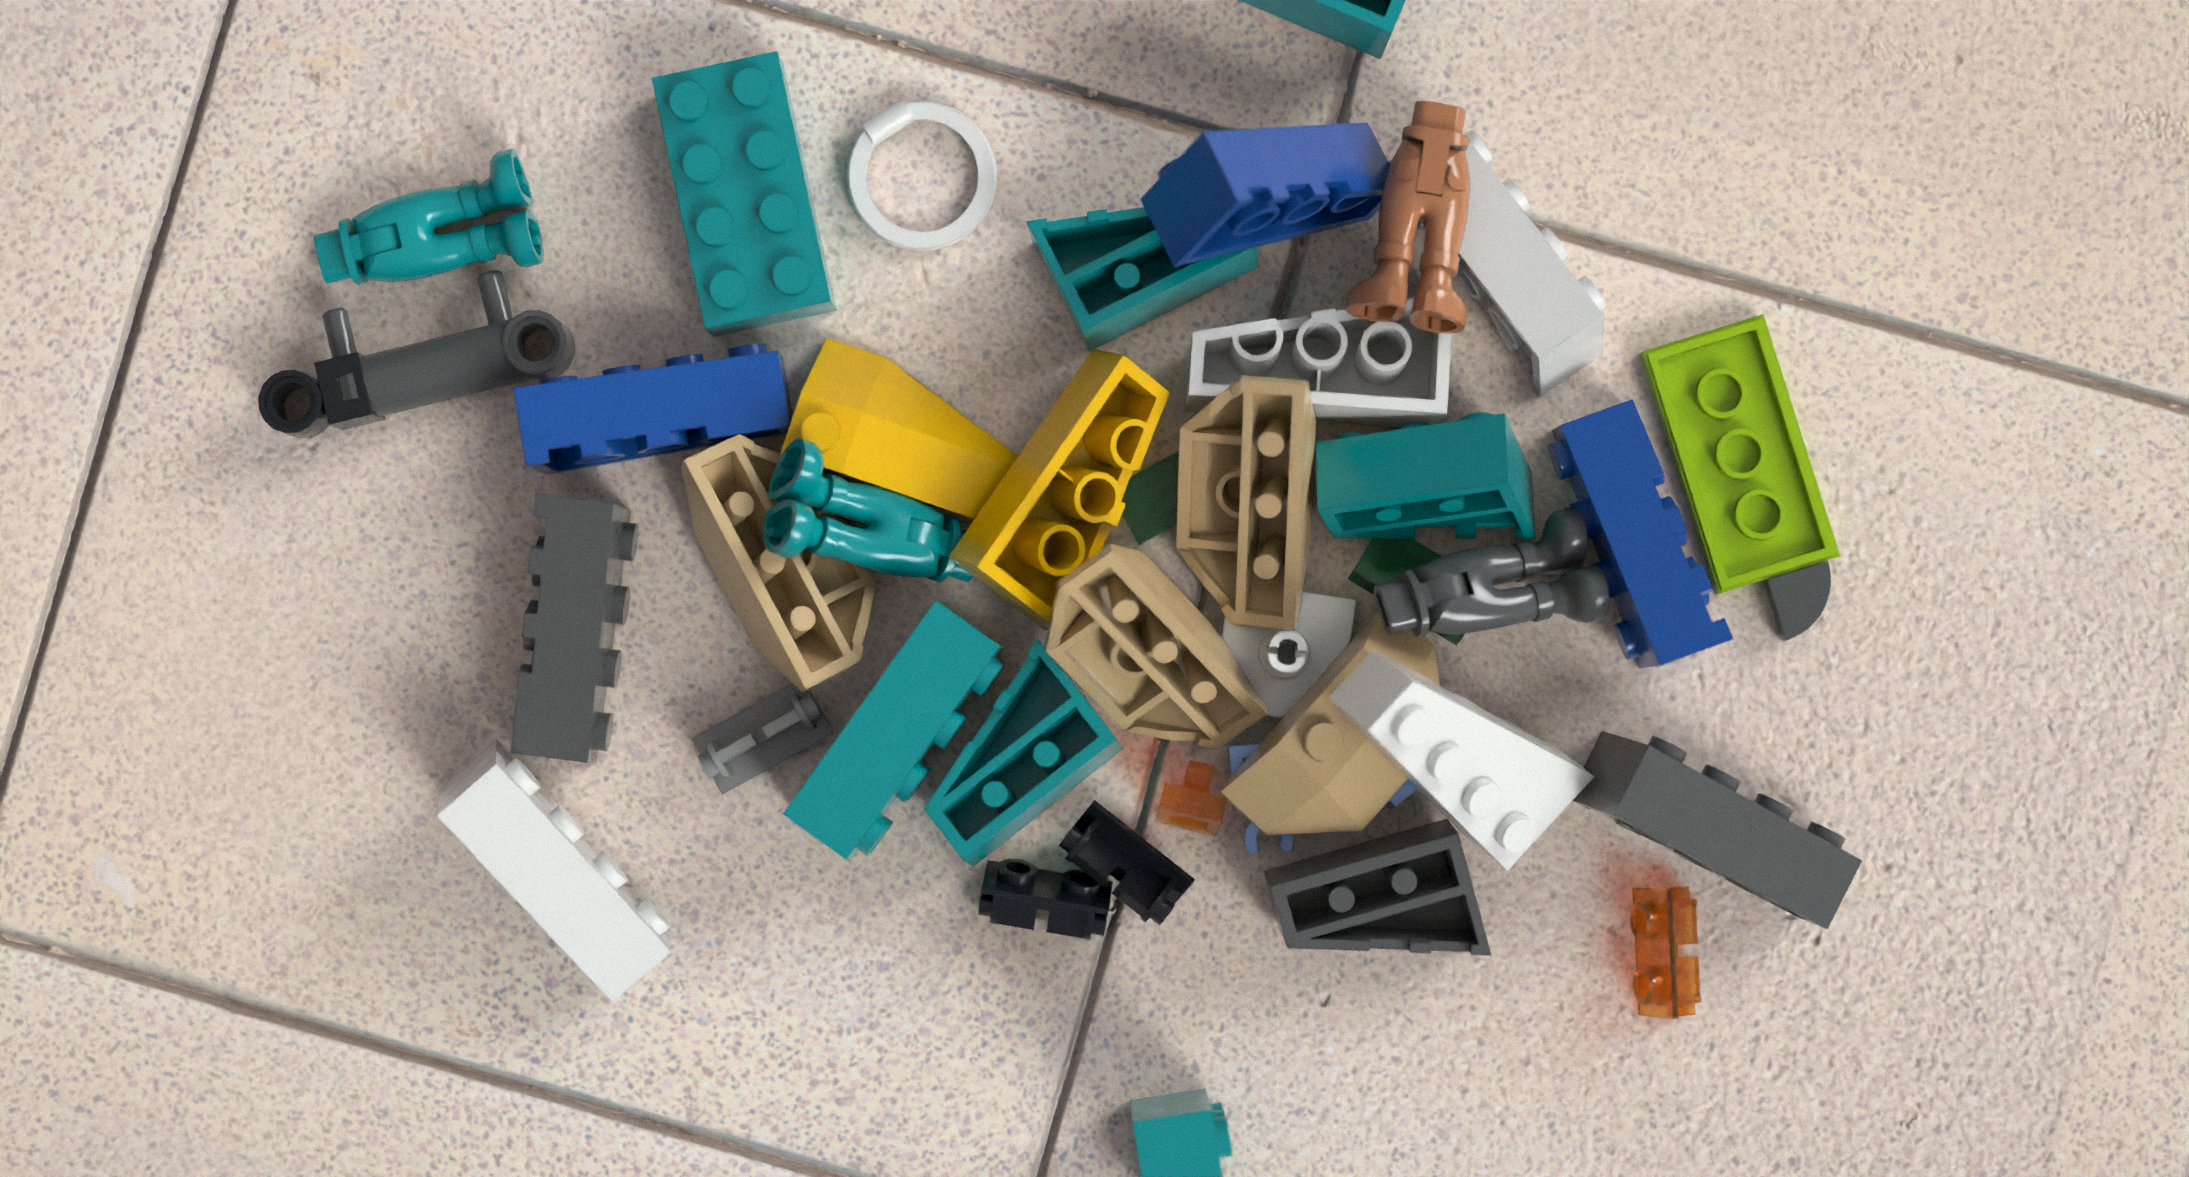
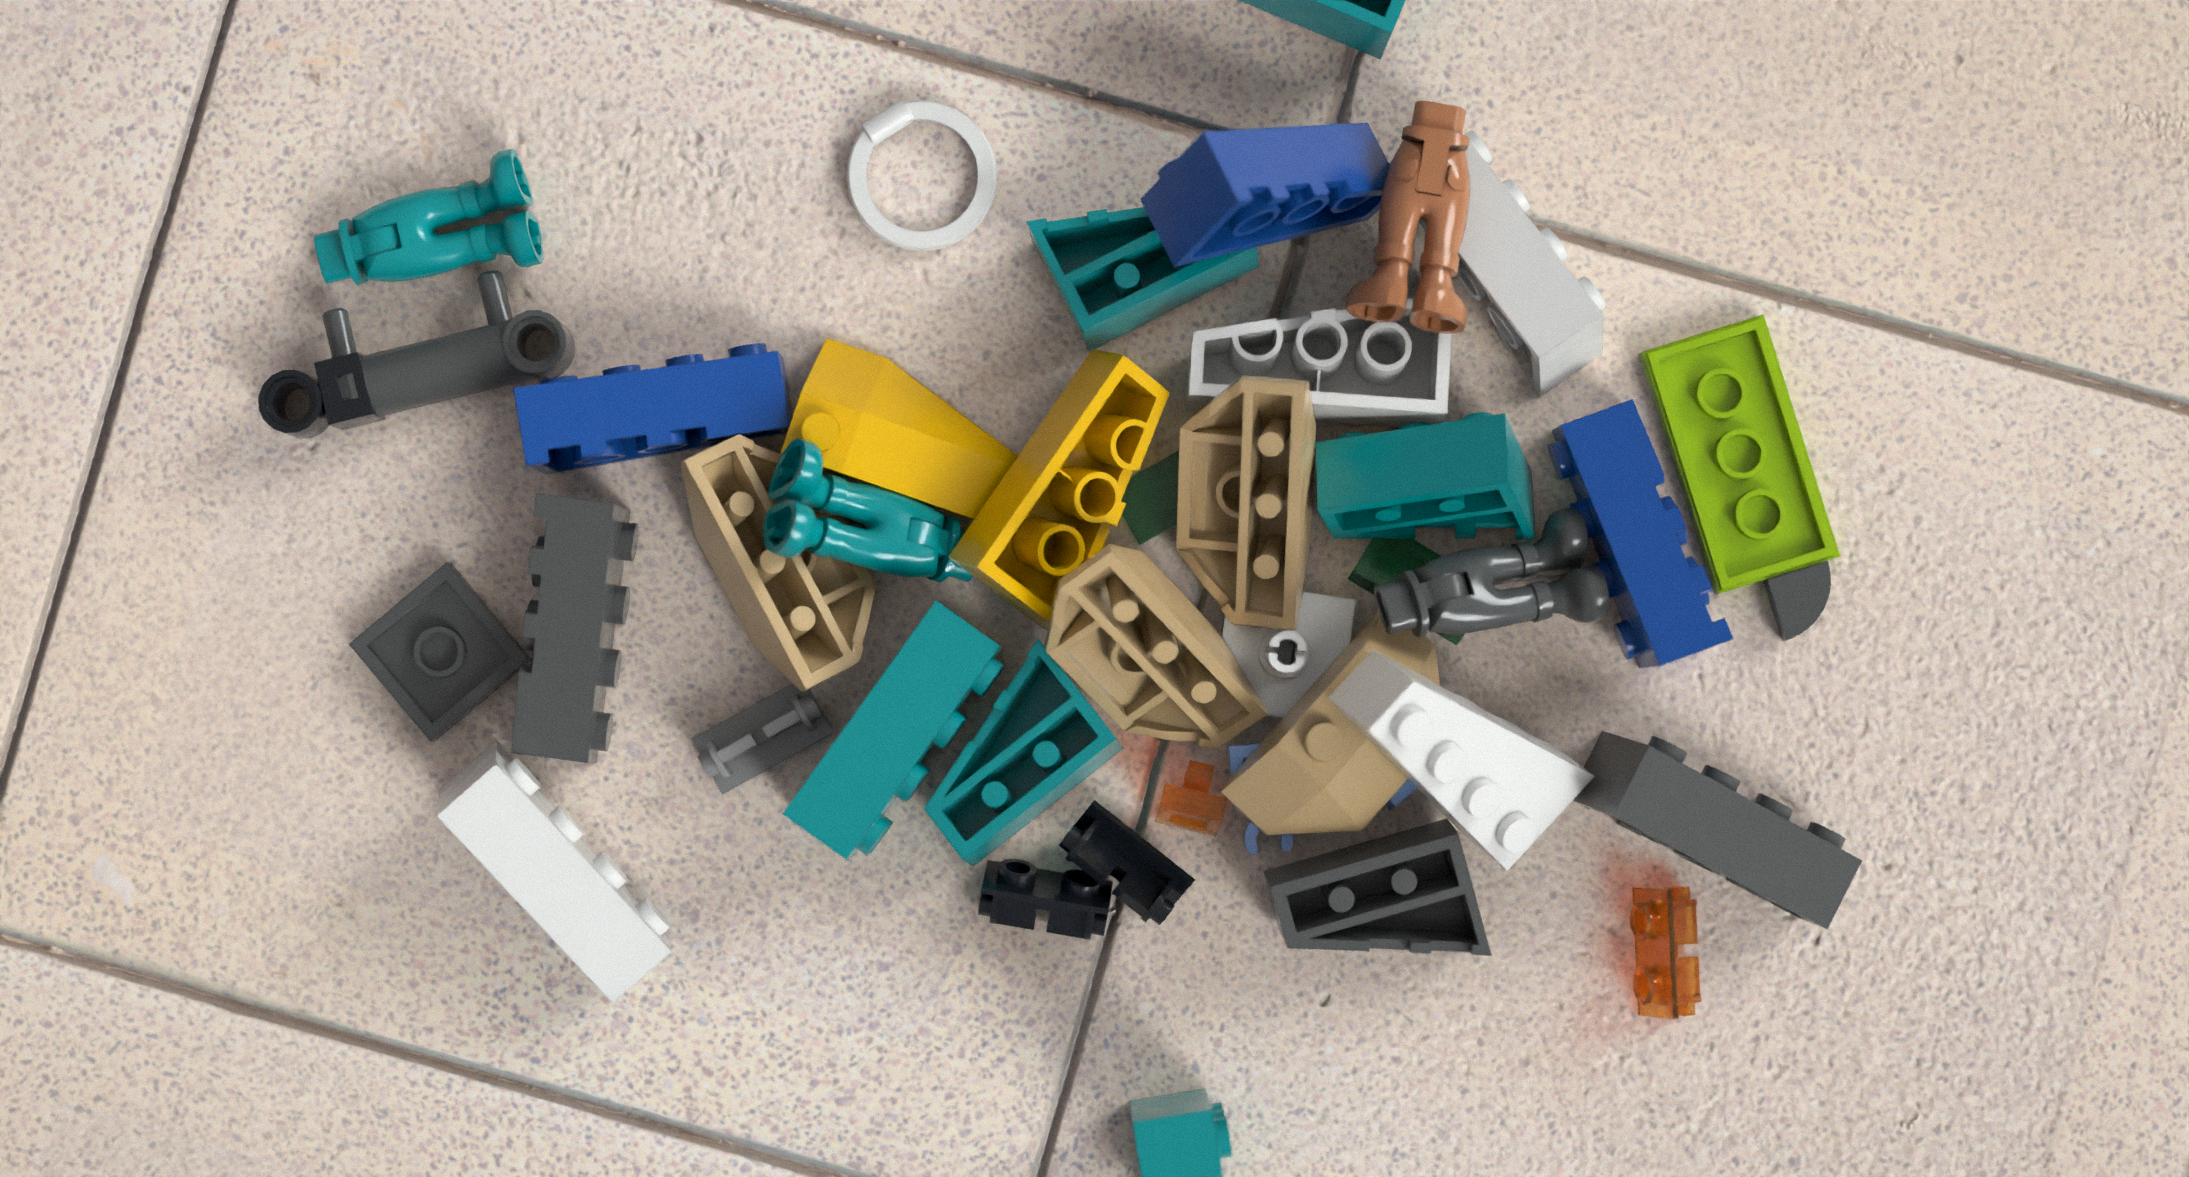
(440, 652): none -> dark grey tile
(744, 194): teal brick -> none

